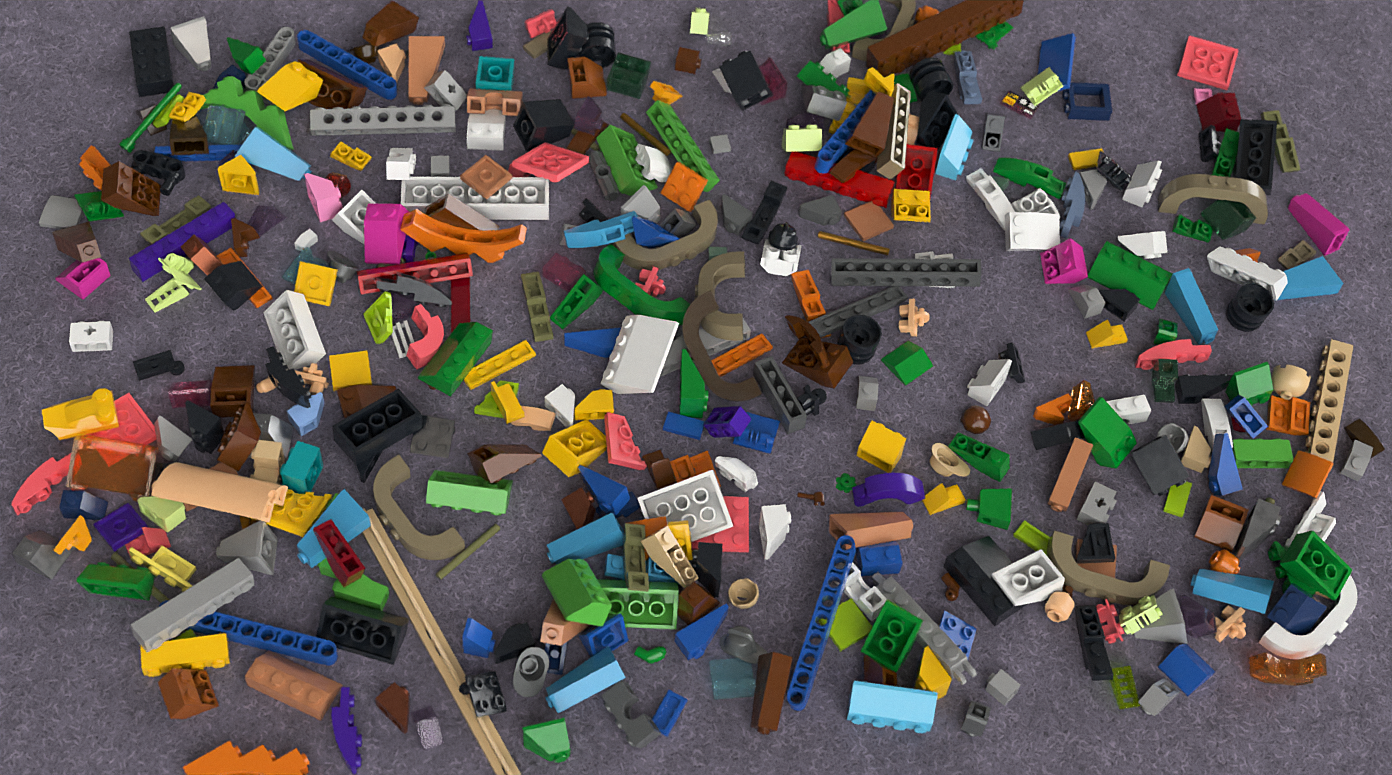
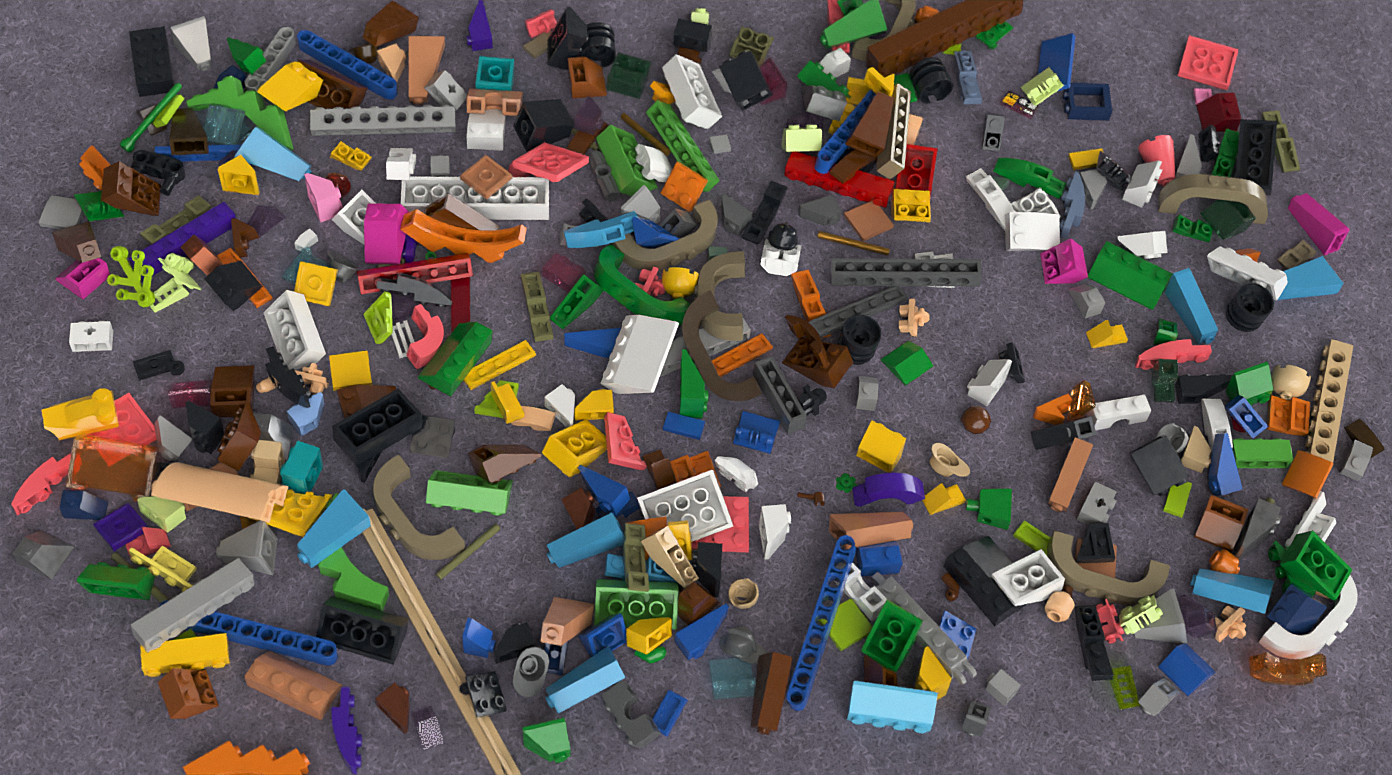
(76, 536): light orange slope -> none
(144, 295): none -> lime plant
(188, 108): yellow slope -> none
(339, 553): dark red slope -> none
(577, 592): bright green slope -> none
(648, 633): none -> yellow slope
(679, 282): none -> yellow cylinder
(691, 92): none -> white brick
(692, 35): none -> black slope
(720, 39): clear cone -> none
(727, 422): dark purple brick -> none
(750, 40): none -> olive slope
(935, 119): black slope -> none
(955, 149): medium azure slope -> none
(981, 456): green slope -> none
(1108, 433): green slope -> none
(1120, 302): black slope -> none
(1163, 150): none -> coral cone
(1190, 160): none -> light grey slope

